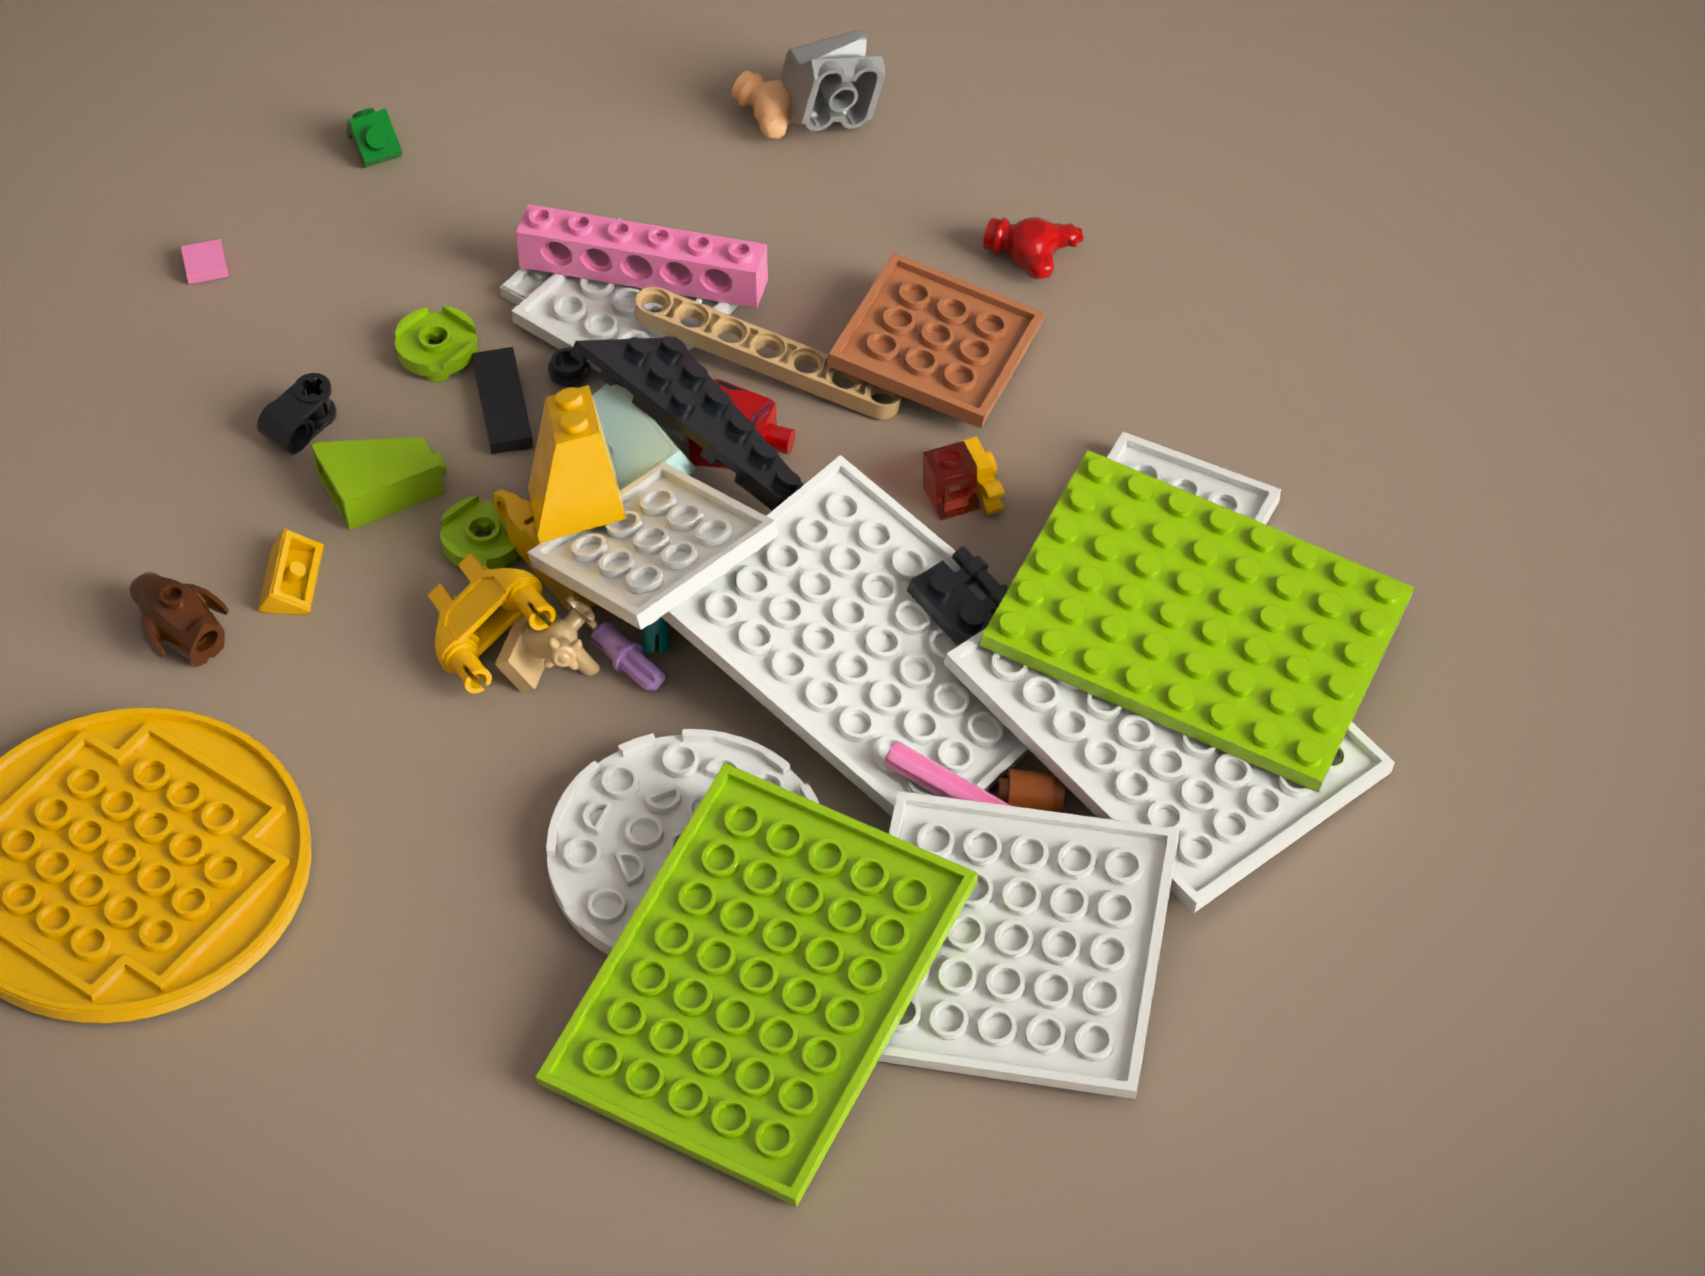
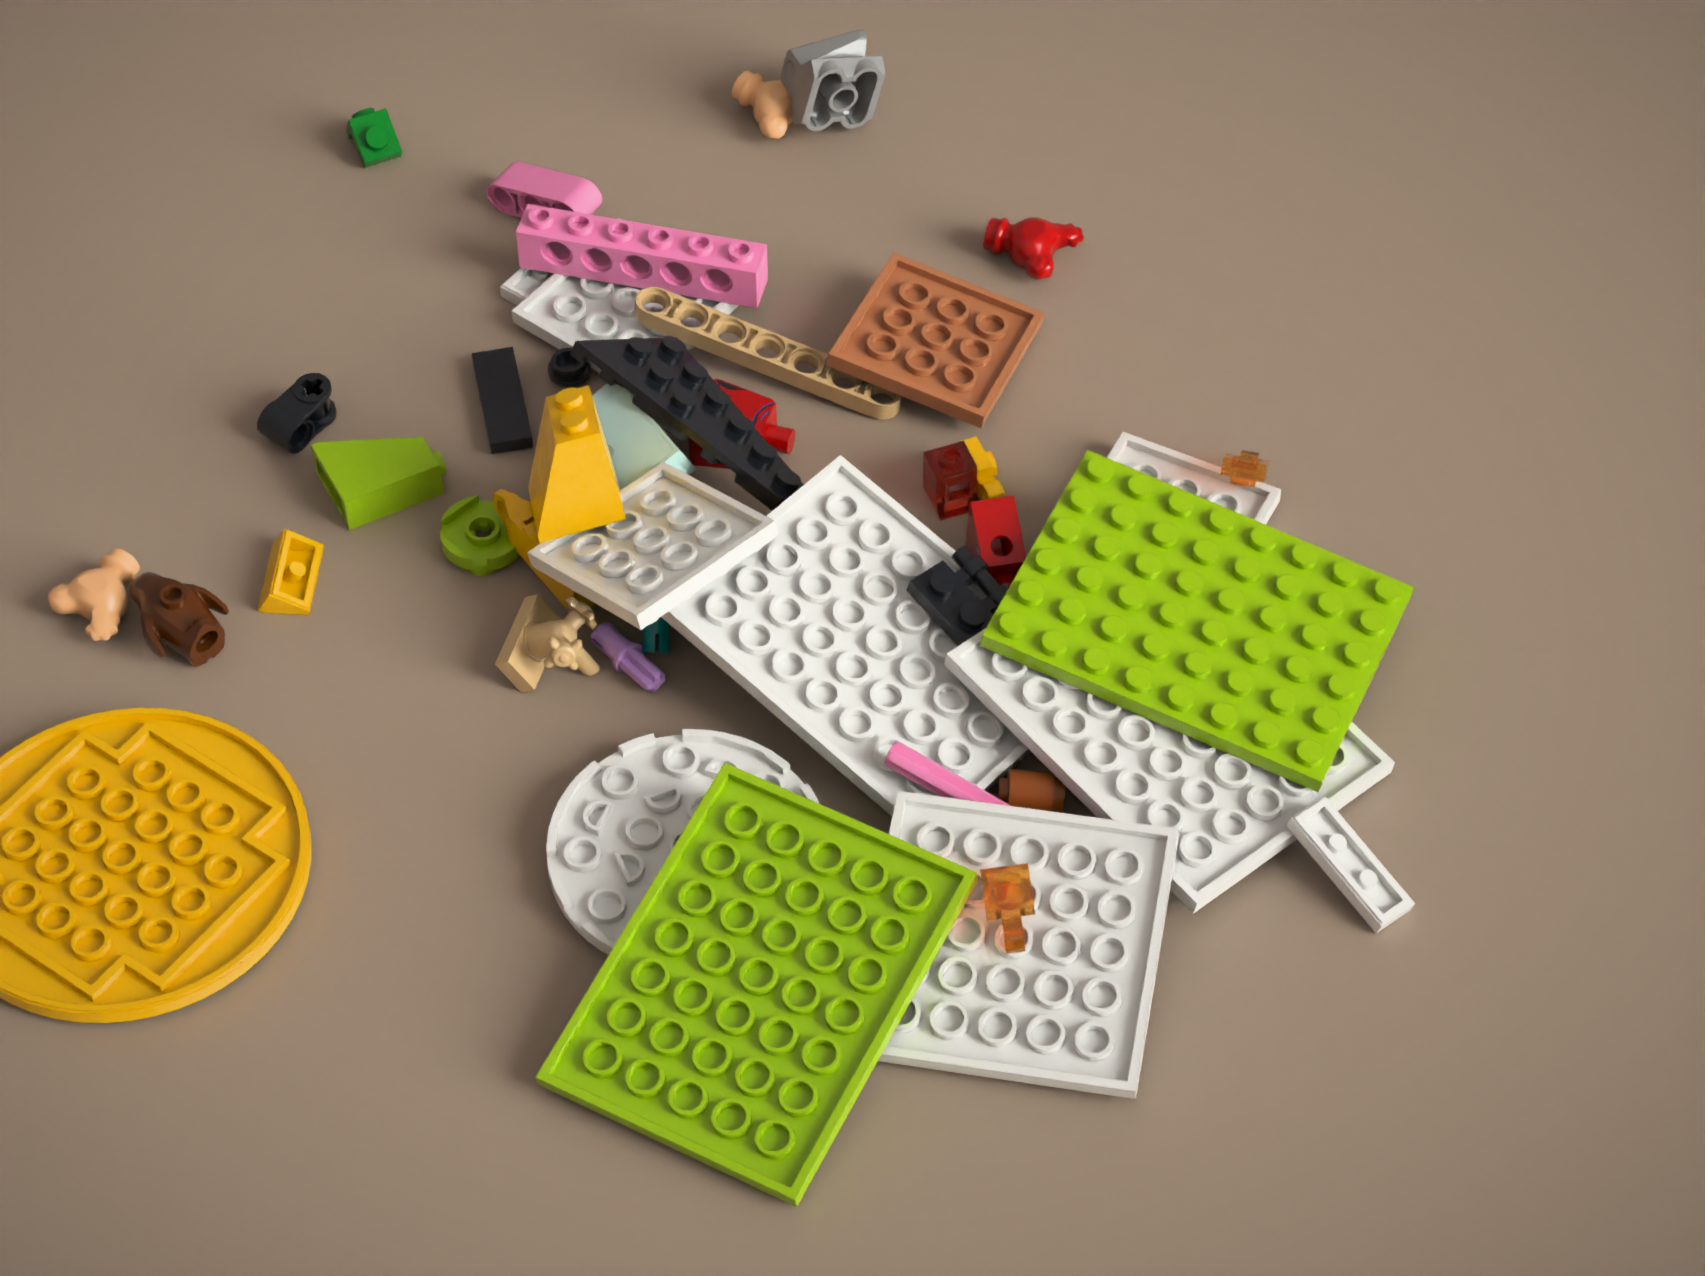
(98, 593): none -> light nougat animal
(204, 261): bright pink tile -> none
(441, 359): lime plate -> none
(482, 615): yellow connector -> none
(544, 187): none -> bright pink beam
(996, 537): none -> red torso
(1008, 897): none -> clear orange plate
(1245, 468): none -> clear orange plate
(1350, 864): none -> white tile

